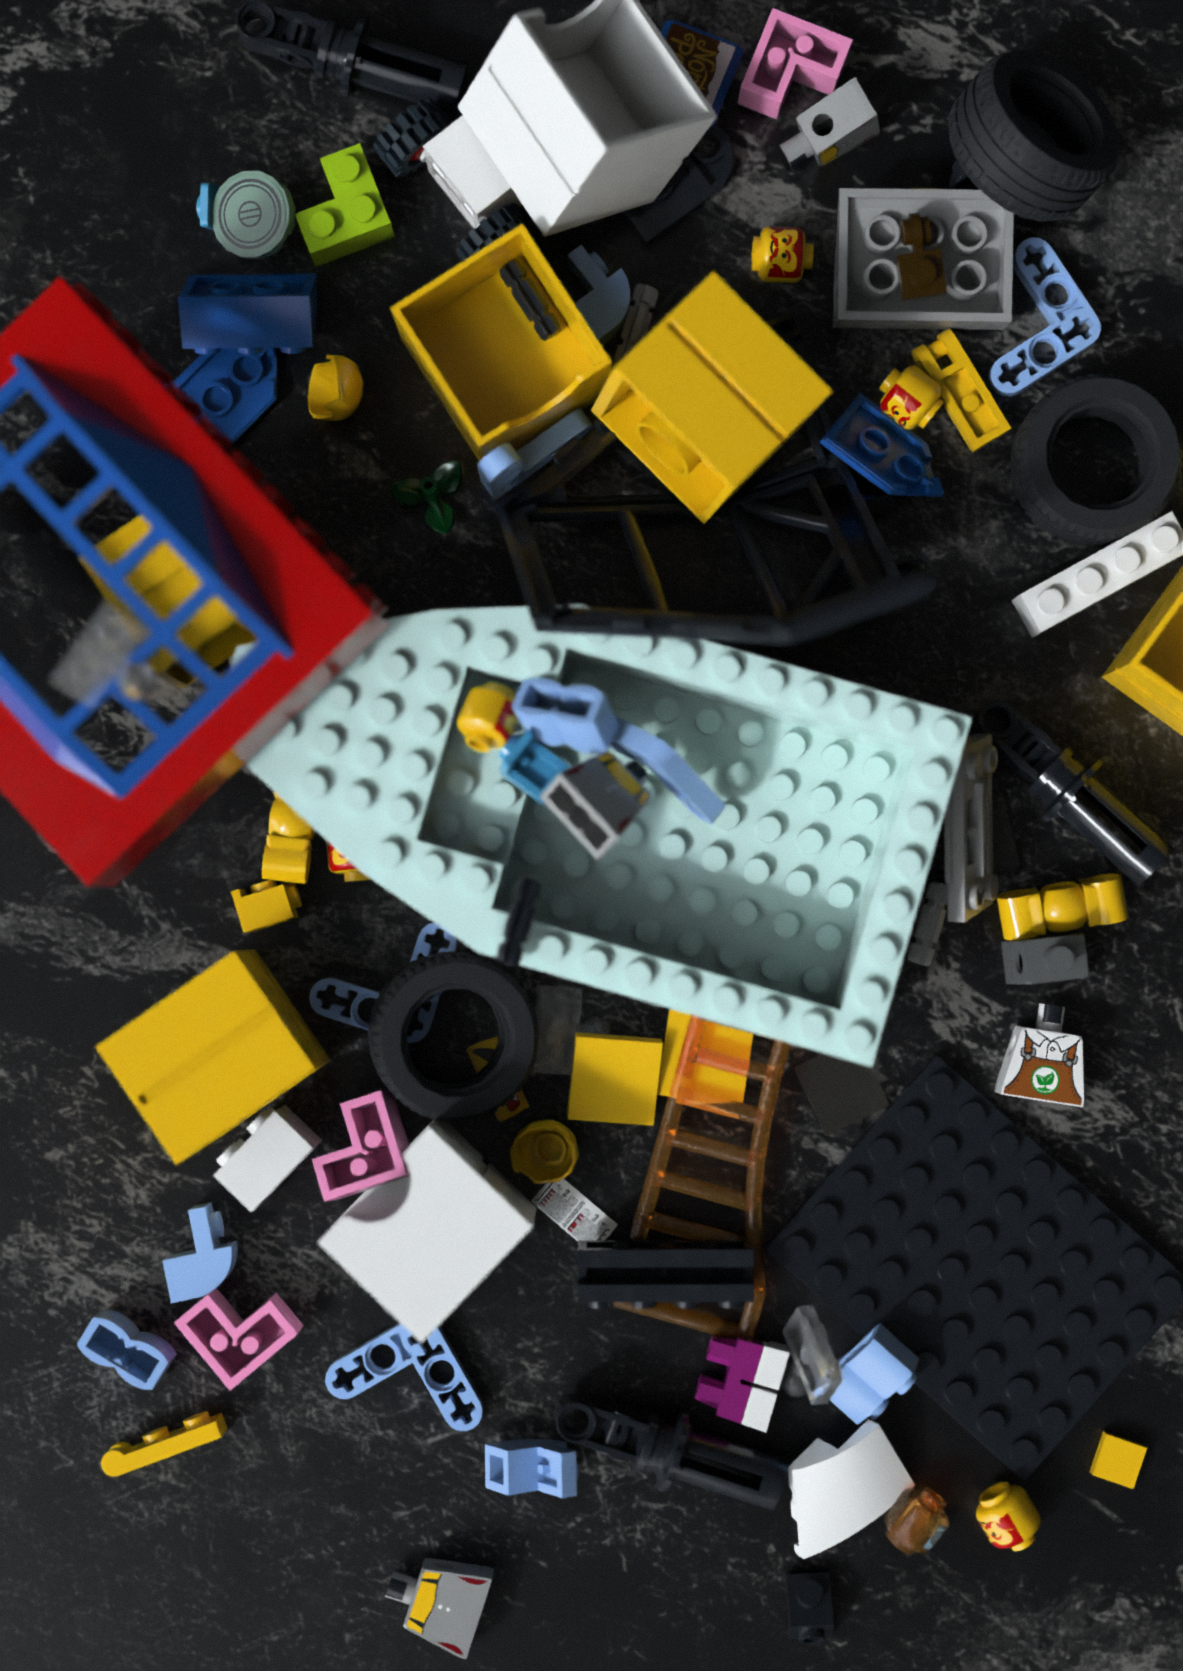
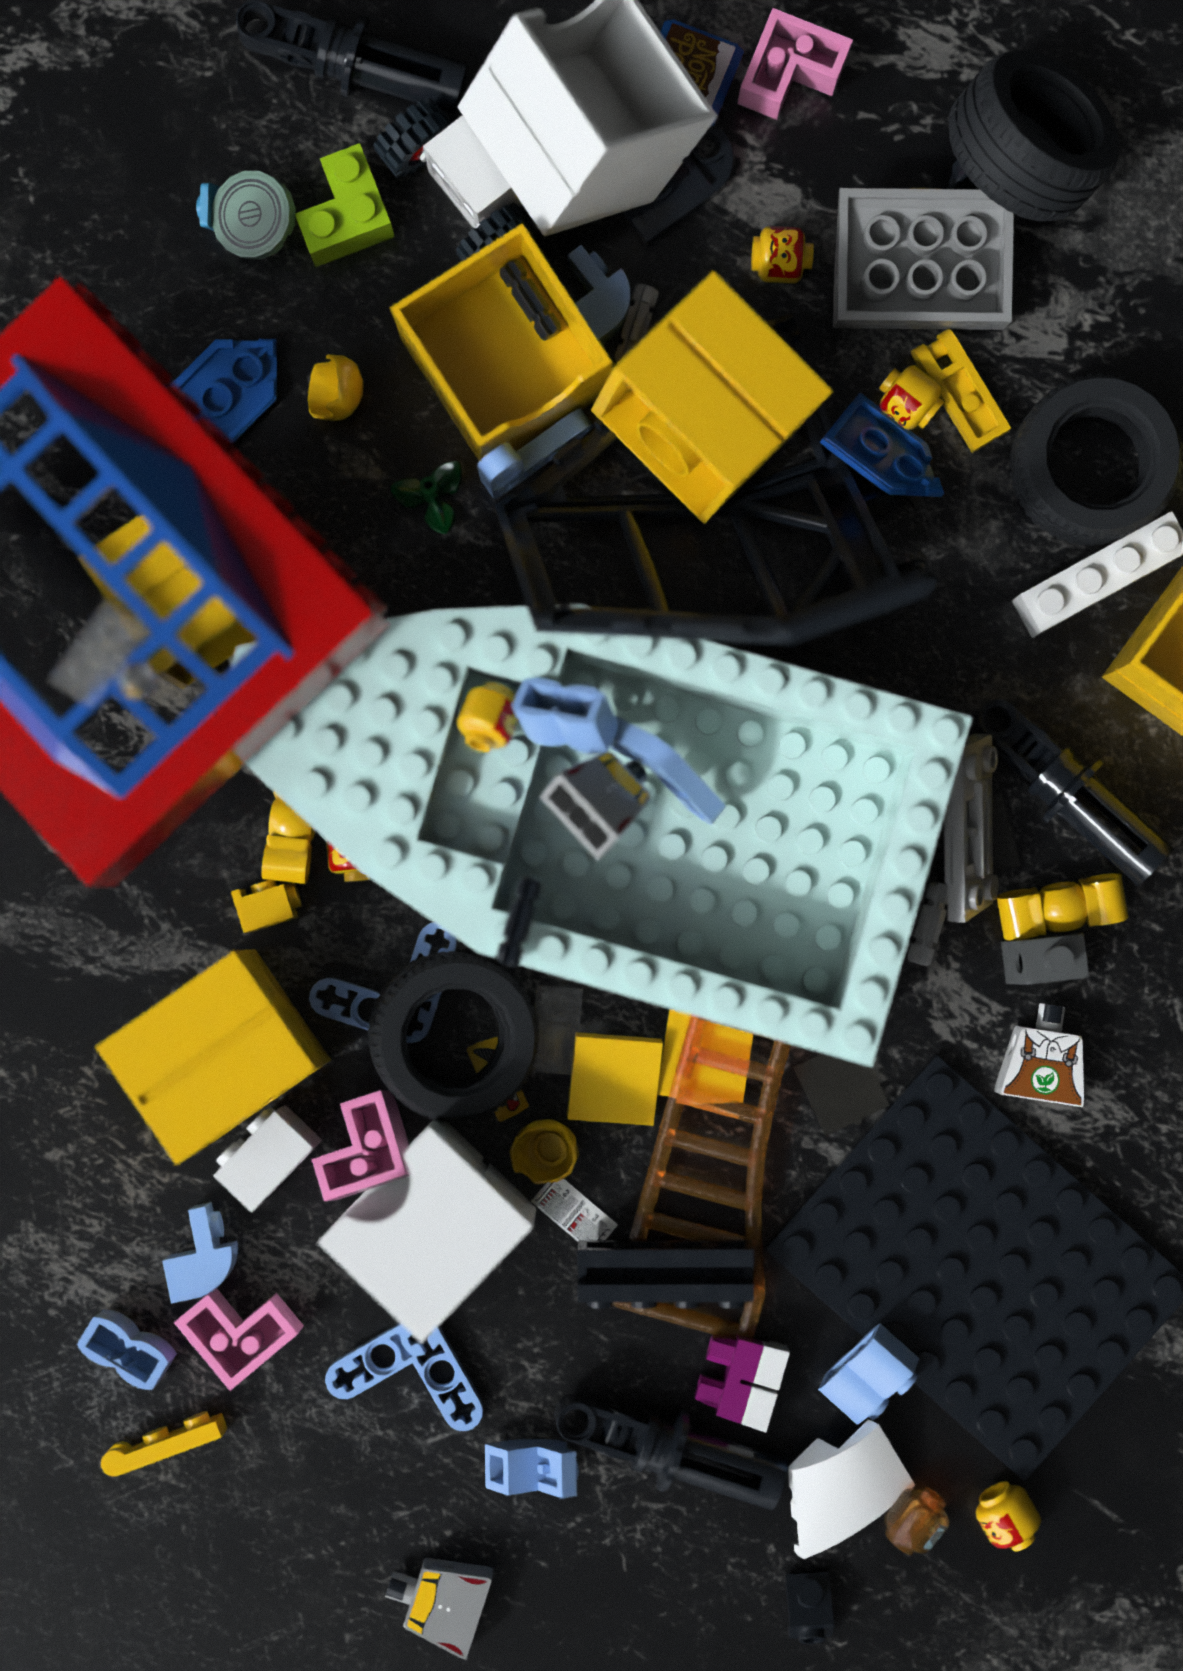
(249, 312): blue slope -> none
(529, 765): dark azure bracket -> none
(814, 1364): clear plate -> none
(845, 113): light grey torso -> none
(921, 271): dark brown plate -> none
(1058, 316): light blue beam -> none
(1118, 1460): yellow tile -> none

